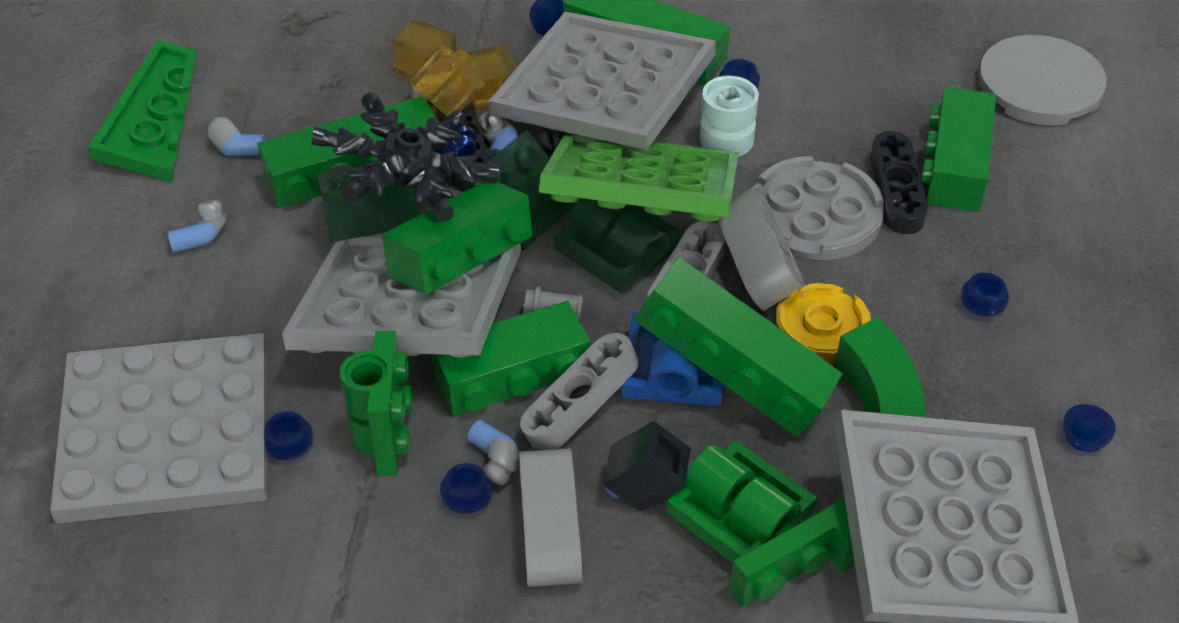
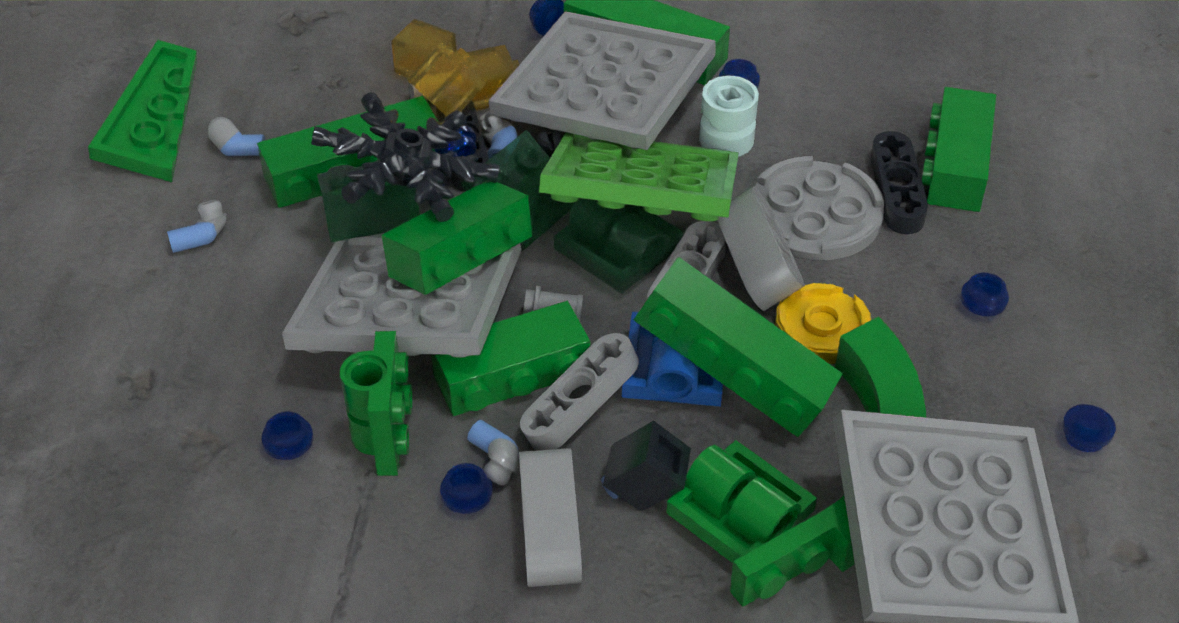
(162, 428): light grey plate -> none
(1042, 79): light grey tile -> none

